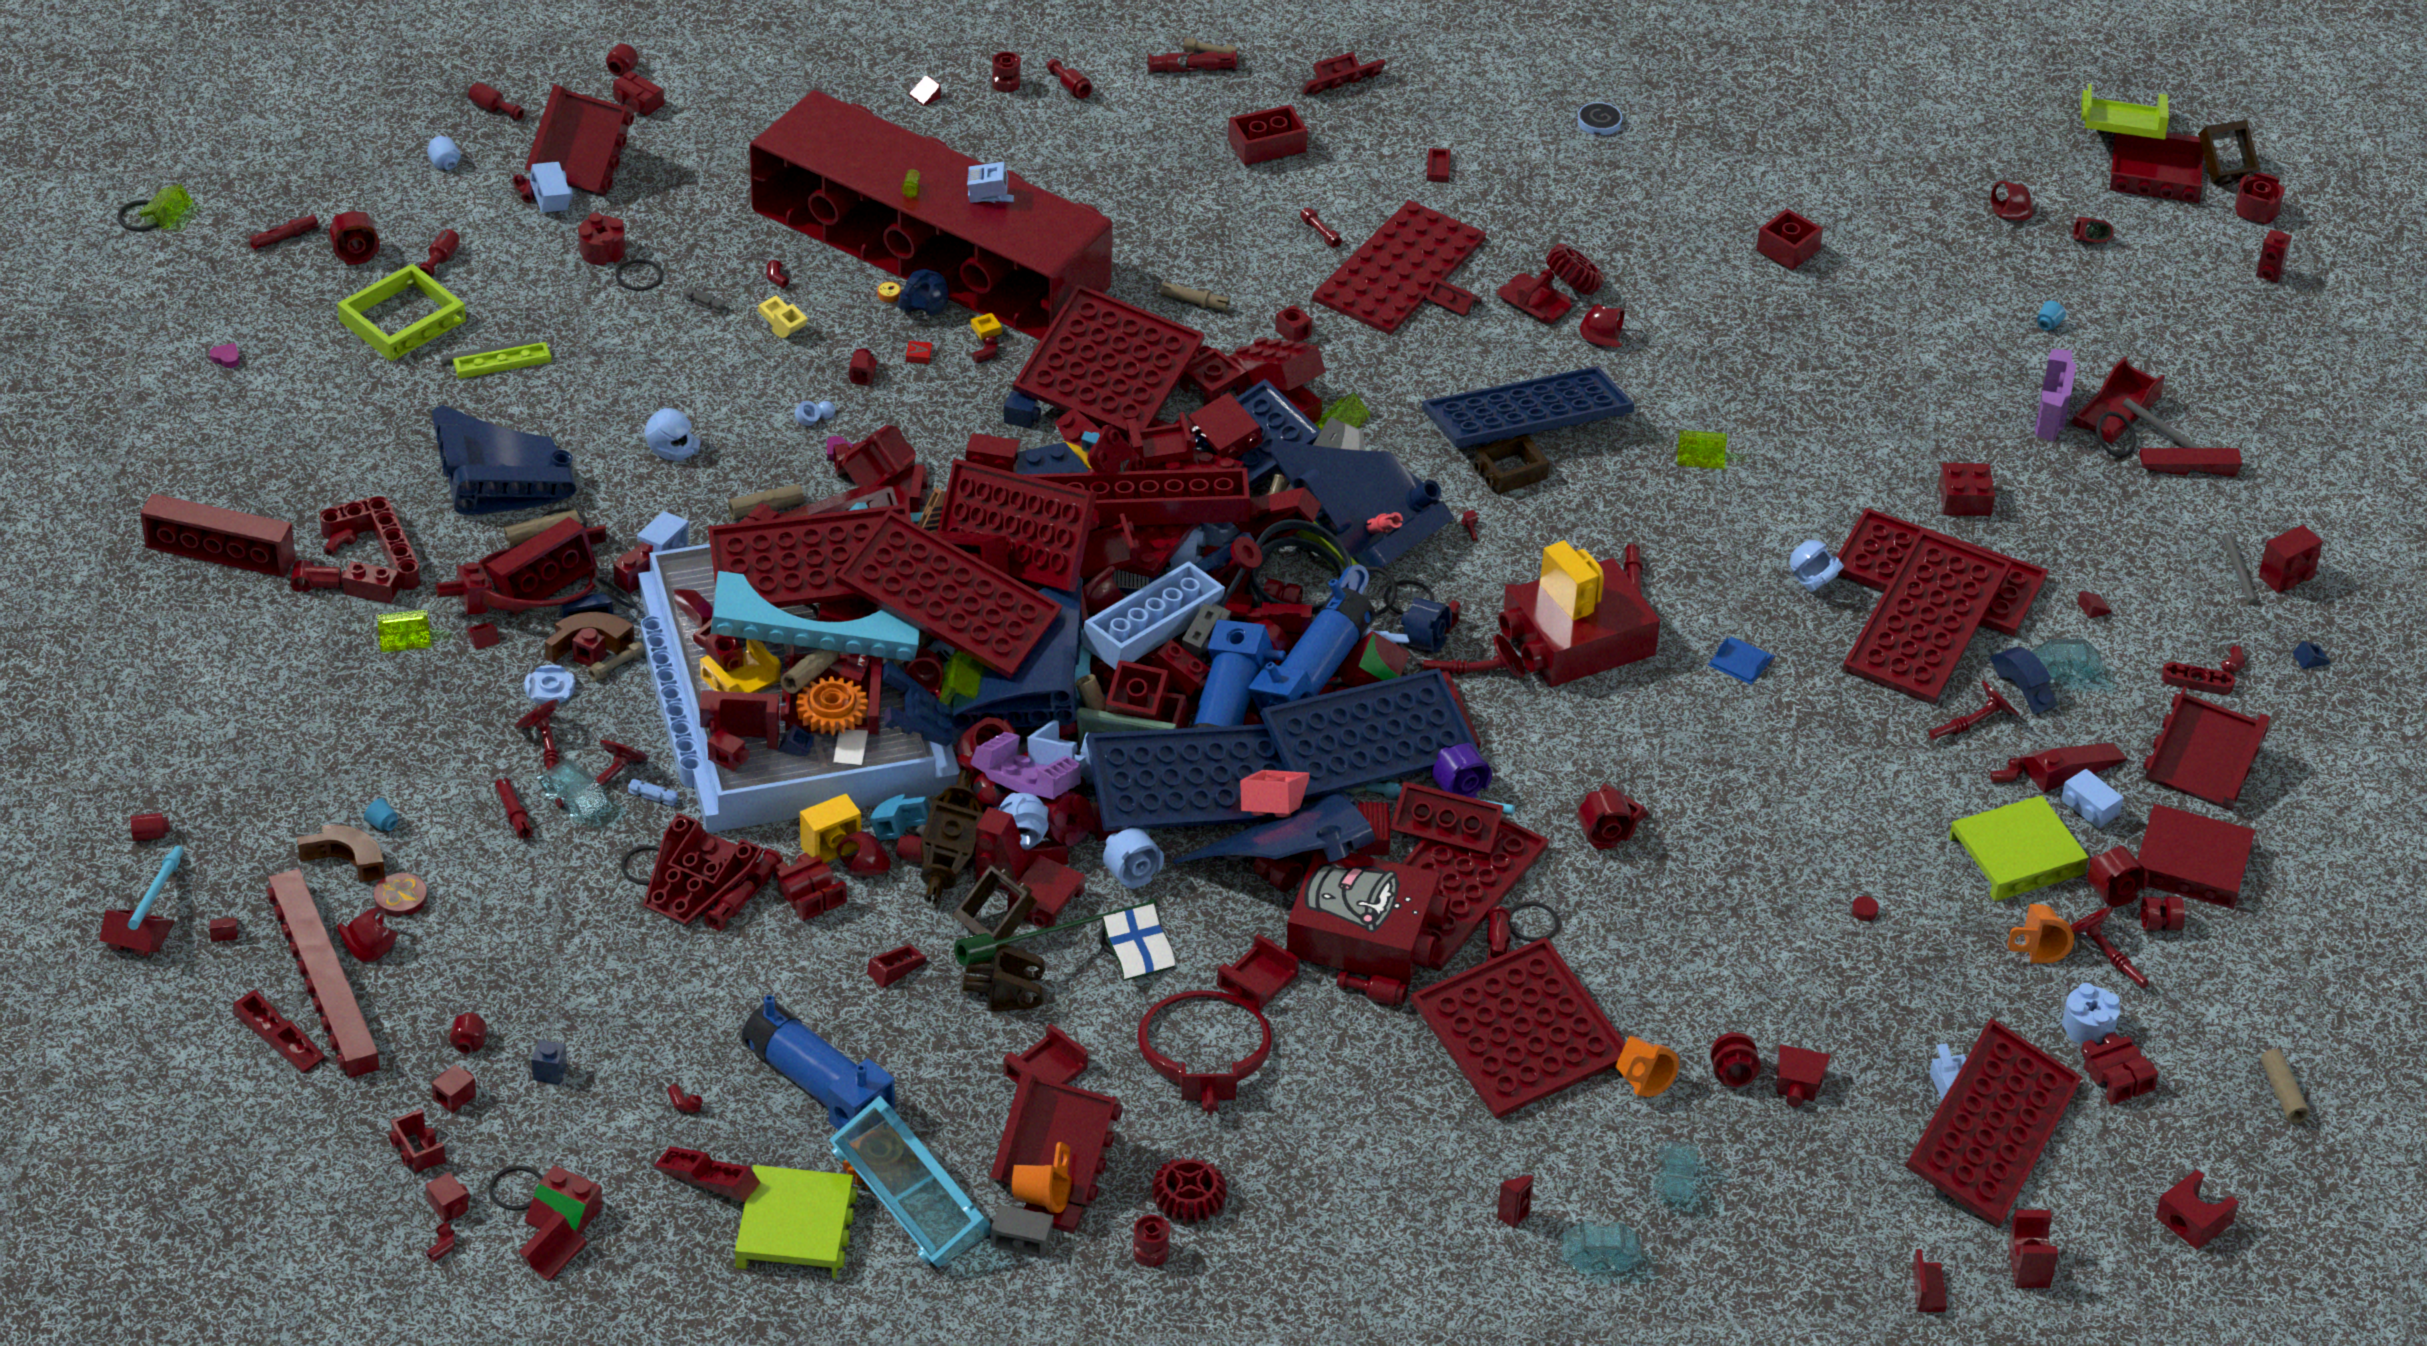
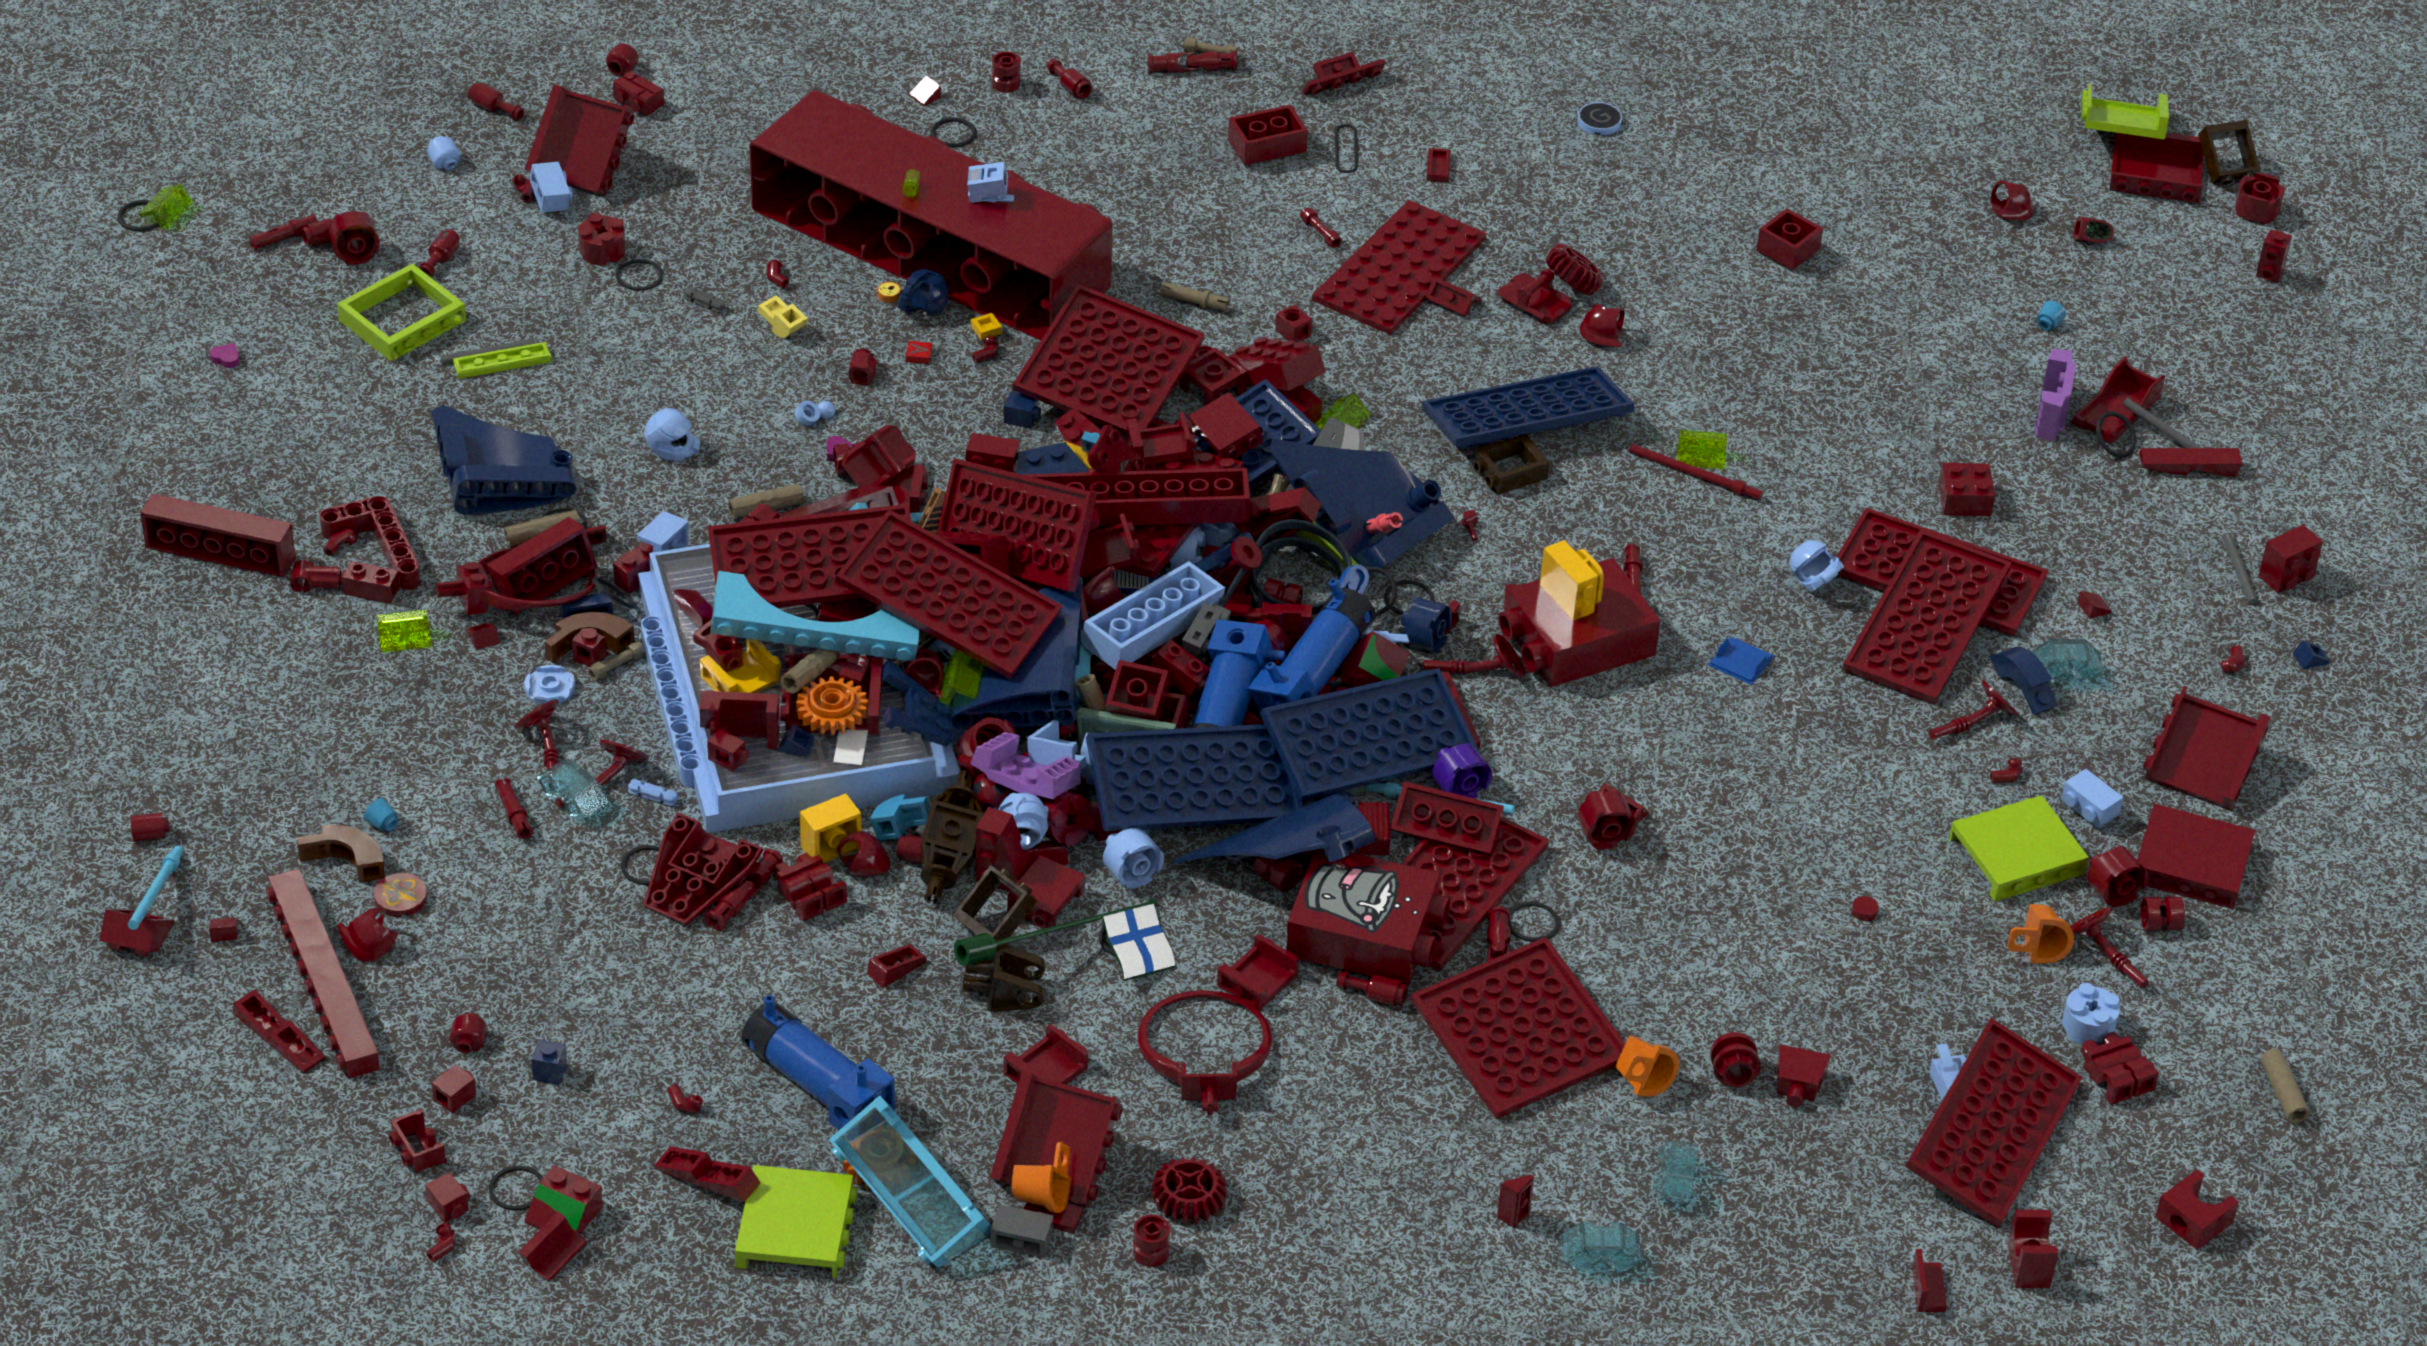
(316, 233): none -> dark red piece
(955, 119): none -> black piece
(1273, 792): coral slope -> none
(1337, 149): none -> black piece
(1738, 487): none -> dark red bar
(2055, 766): dark red wedge -> none
(2194, 671): dark red beam -> none

